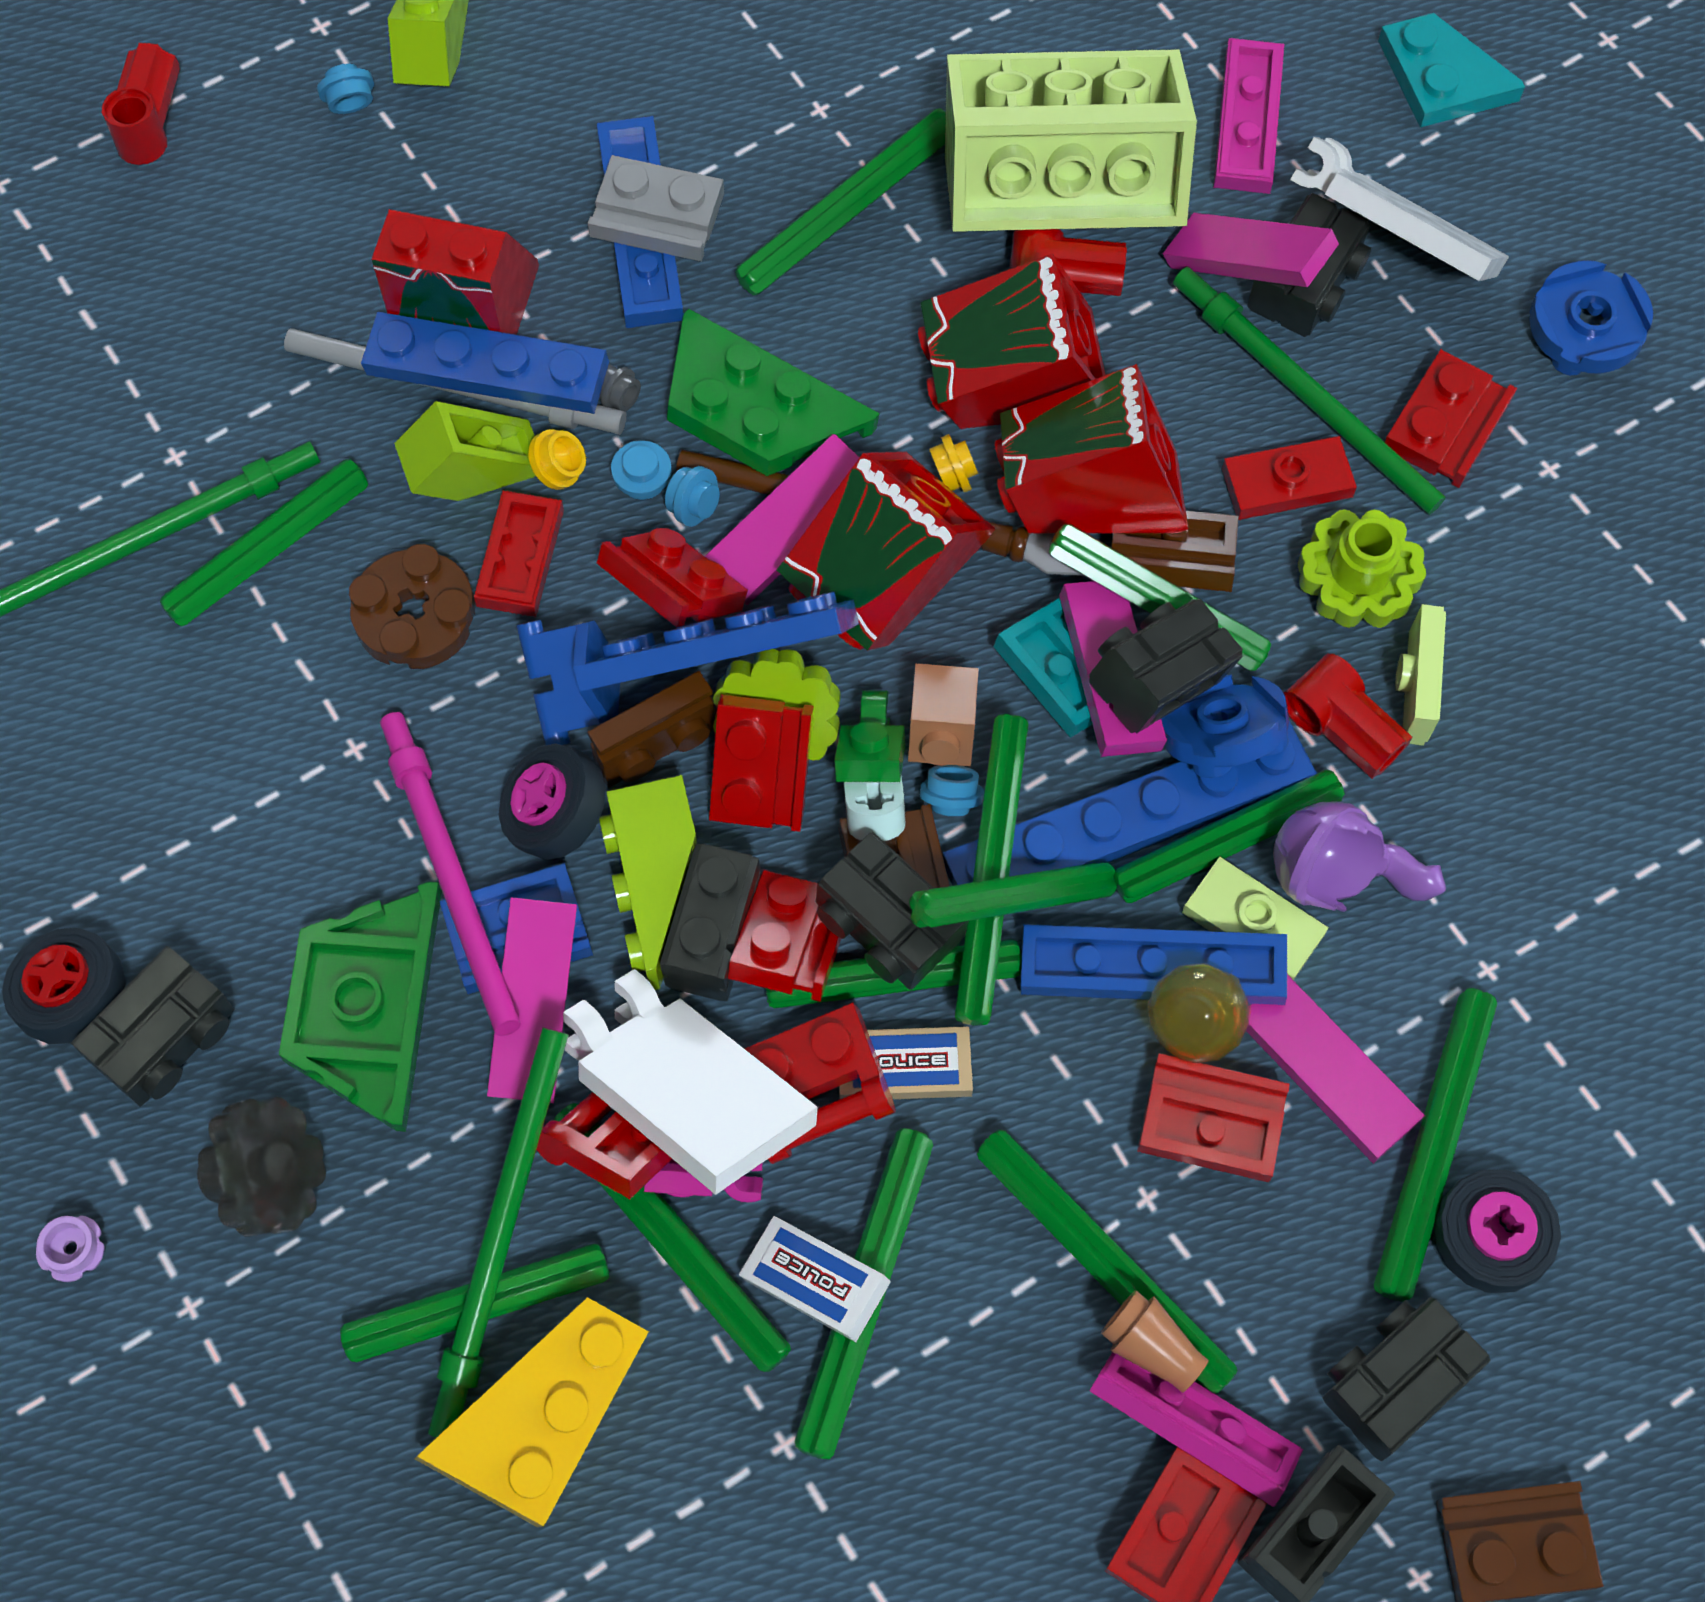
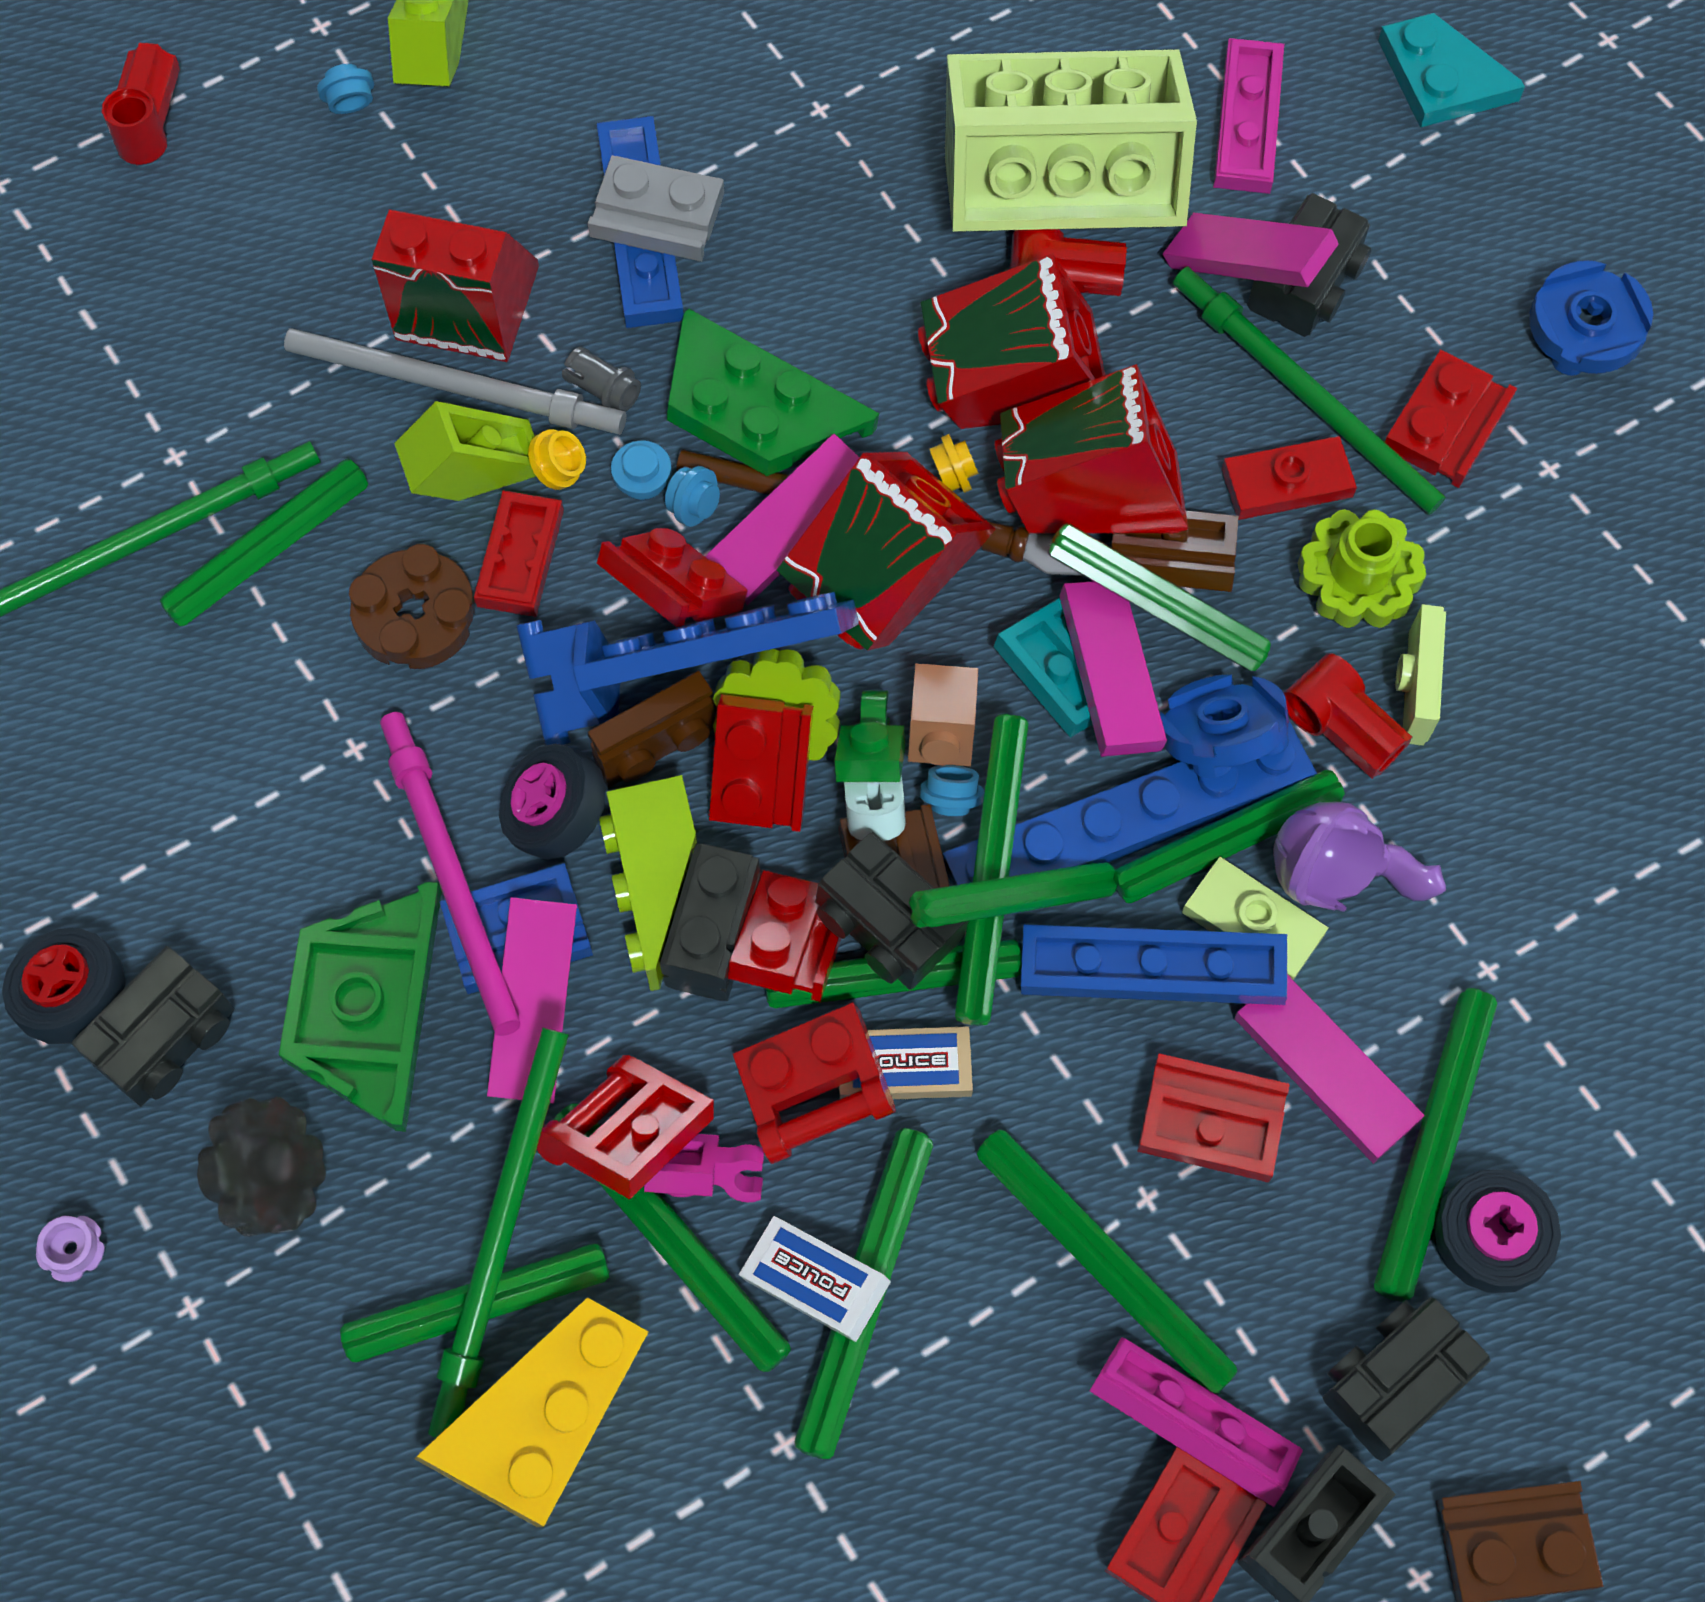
(485, 362): blue plate -> none
(686, 1084): white tile -> none
(843, 204): green axle -> none
(1153, 1341): nougat cone -> none
(1164, 663): pearl dark grey brick -> none
(1199, 1012): clear yellow hair -> none
(1398, 213): white tile -> none

